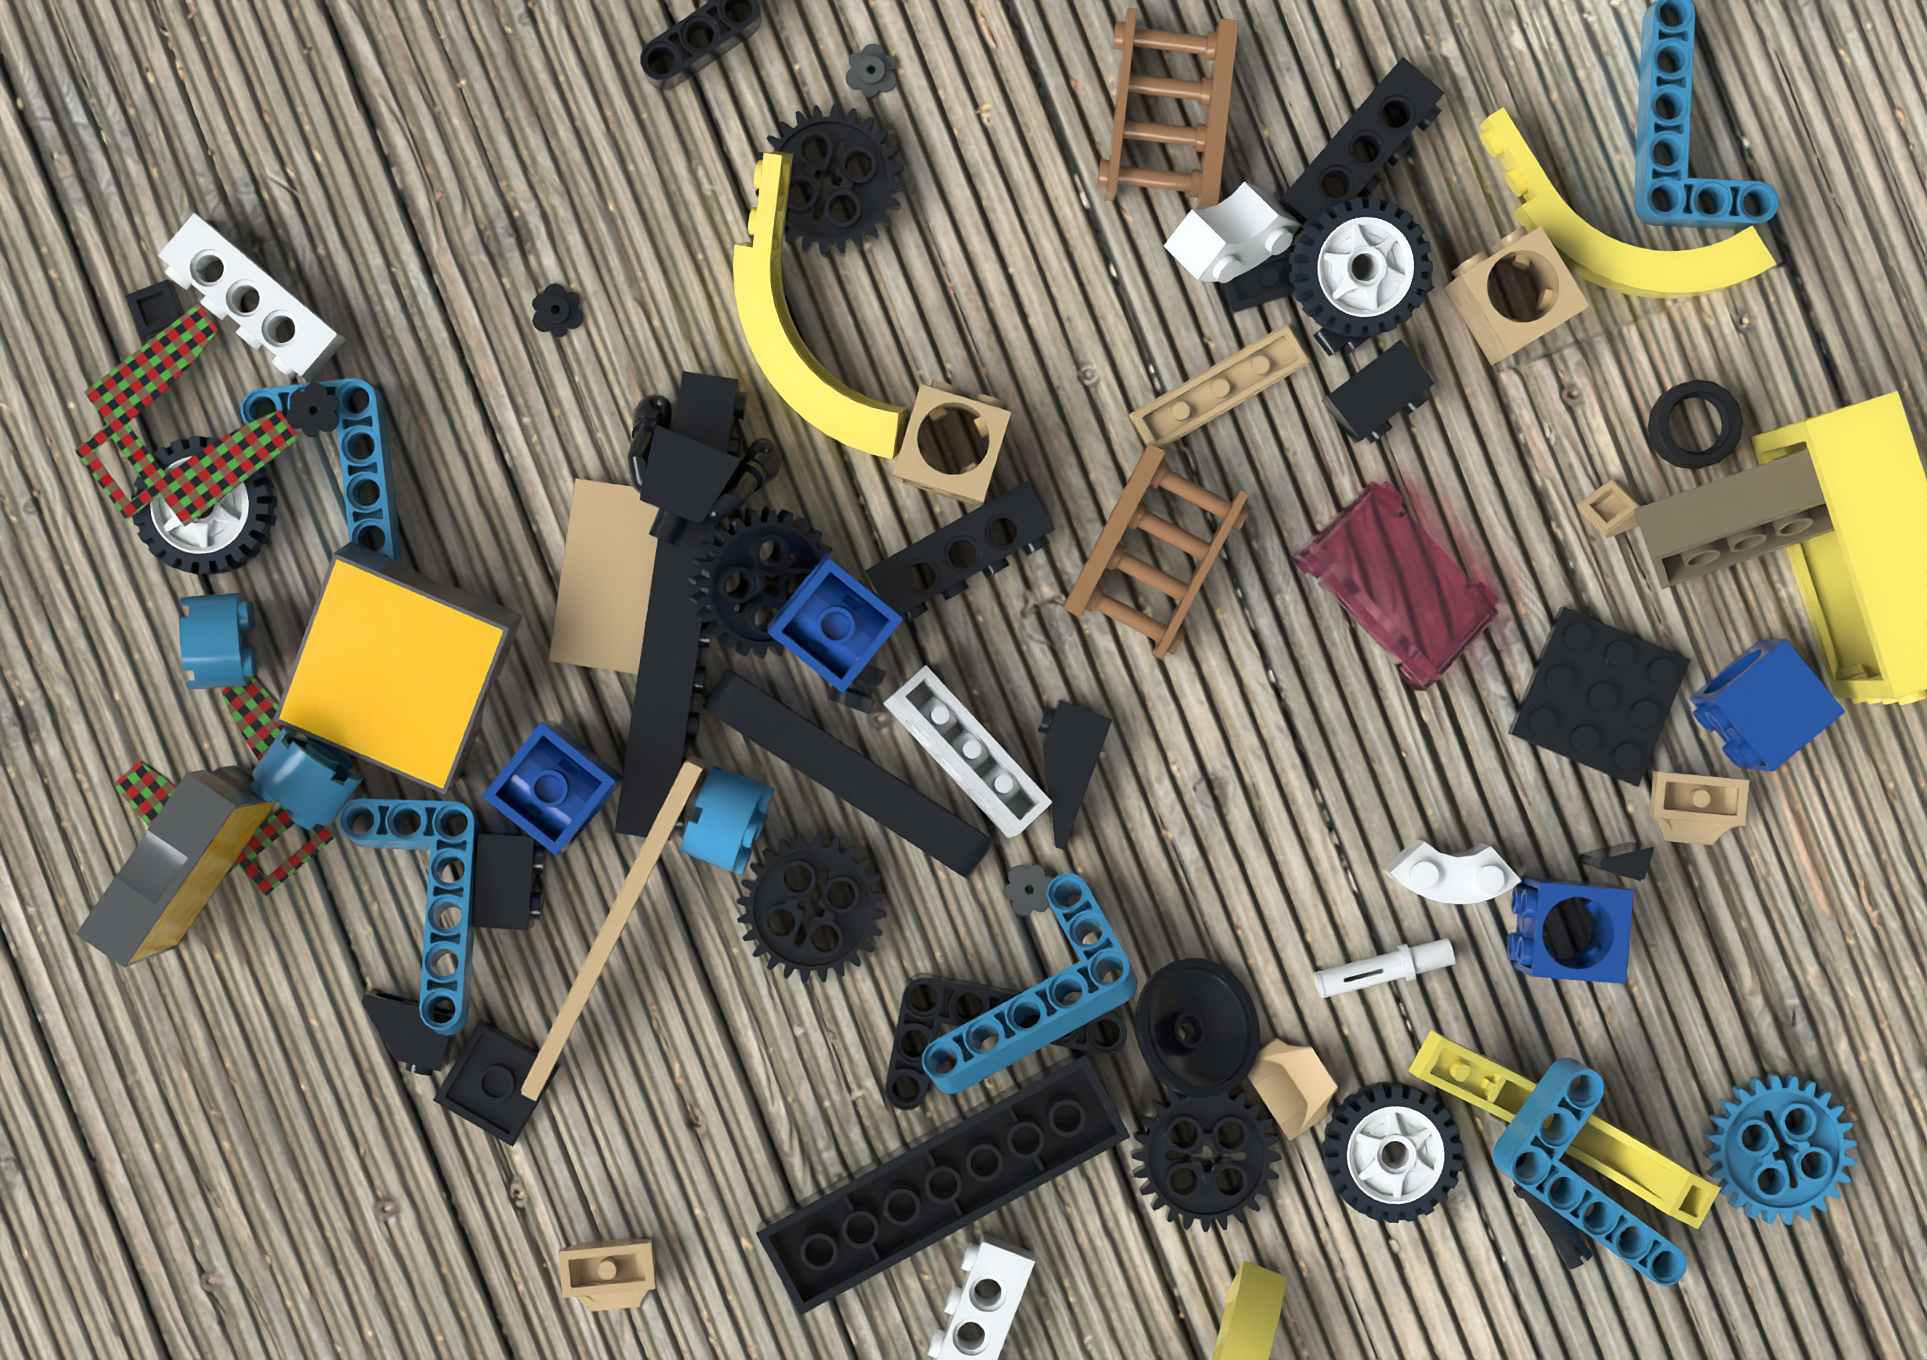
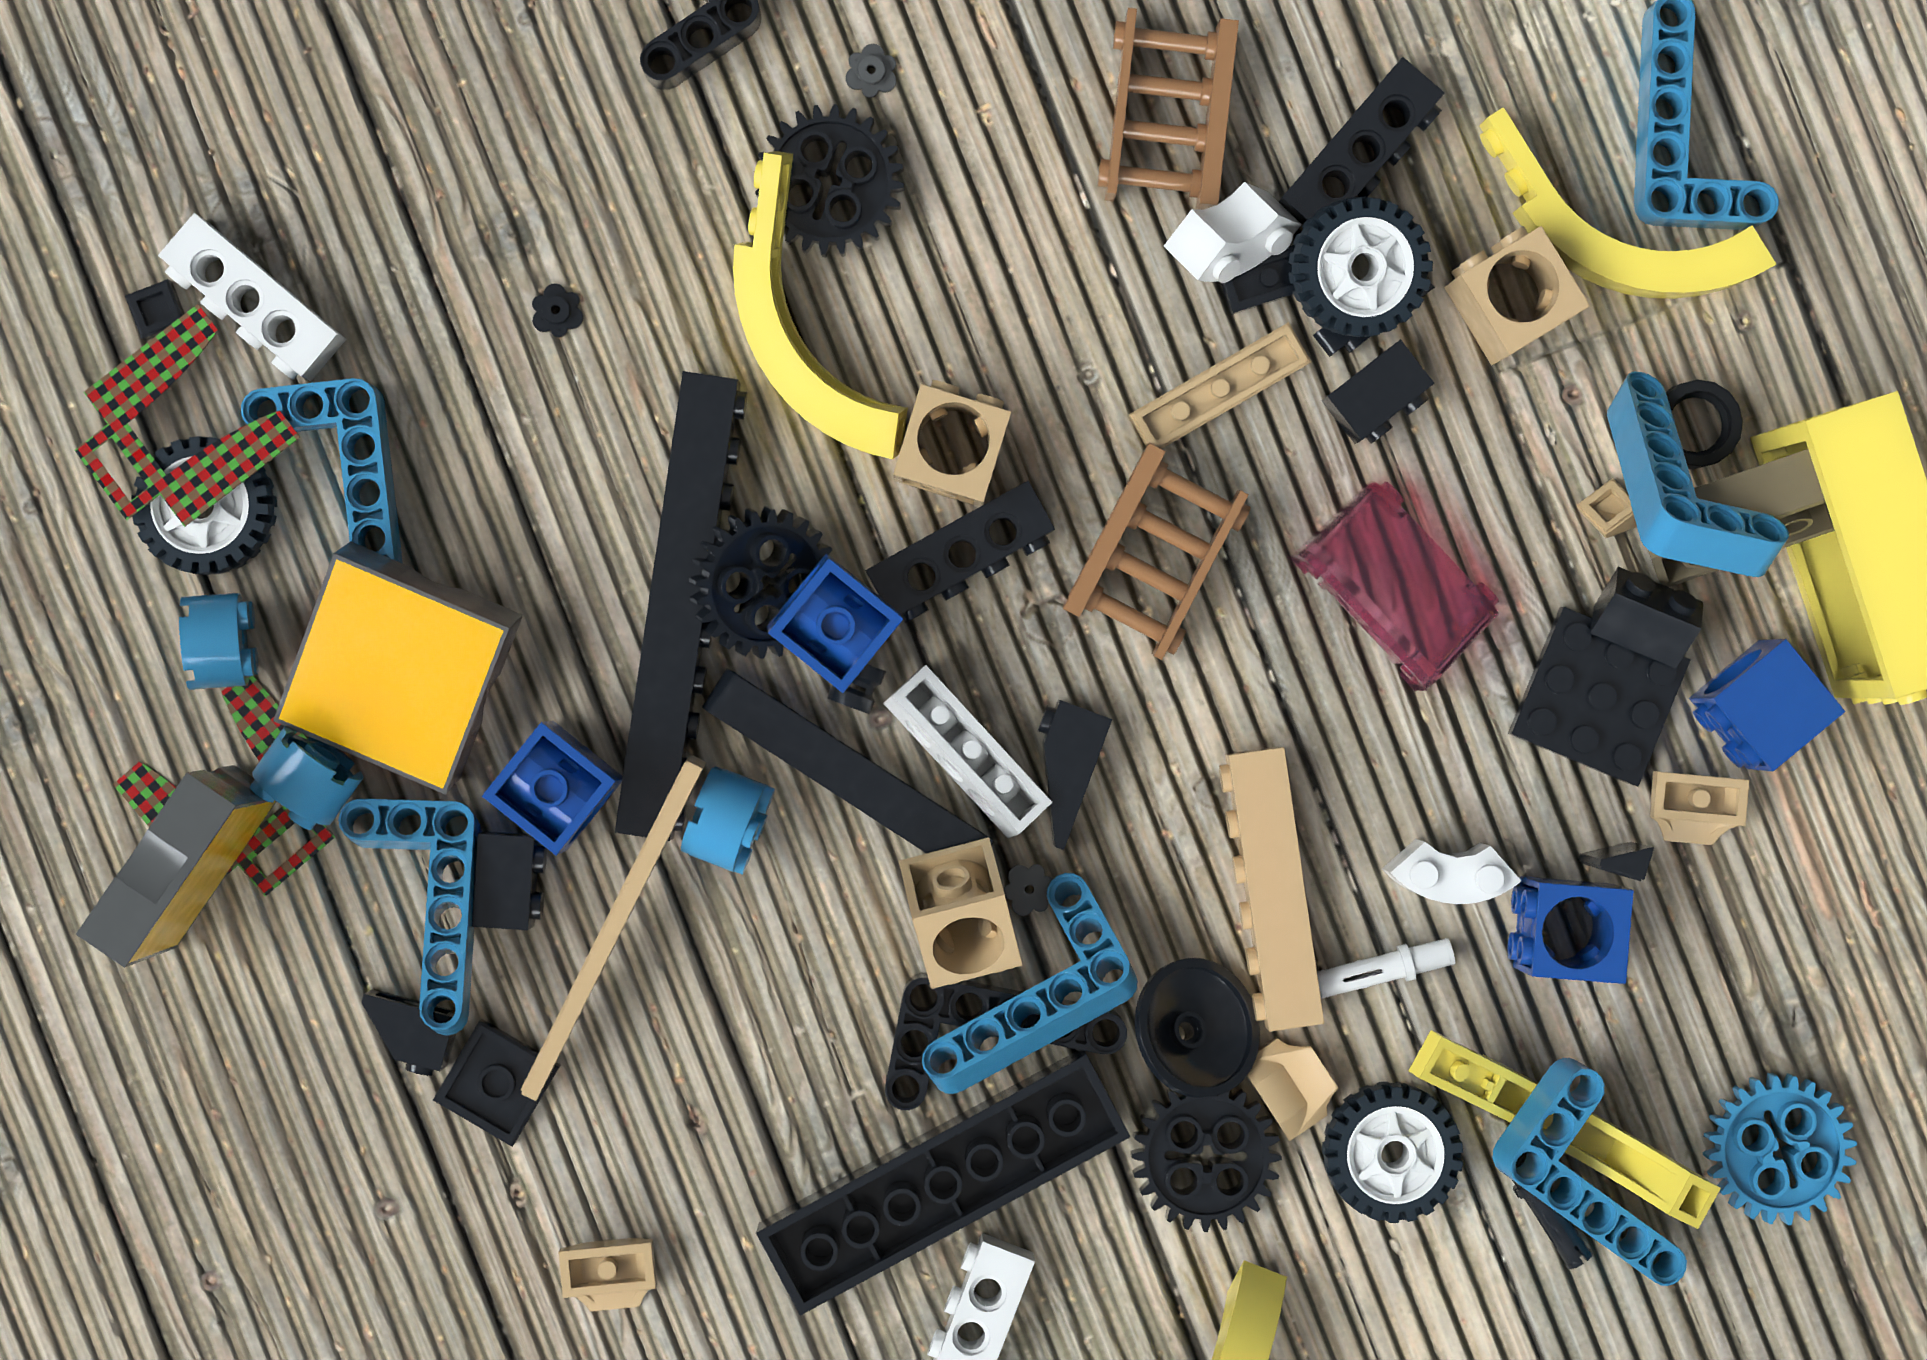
(301, 415): black plant -> none
(604, 578): tan tile -> none
(689, 477): black torso -> none
(851, 921): black gear -> none
(960, 913): none -> tan brick
(1273, 889): none -> tan brick
(1647, 617): none -> black brick
(1664, 498): none -> dark azure beam

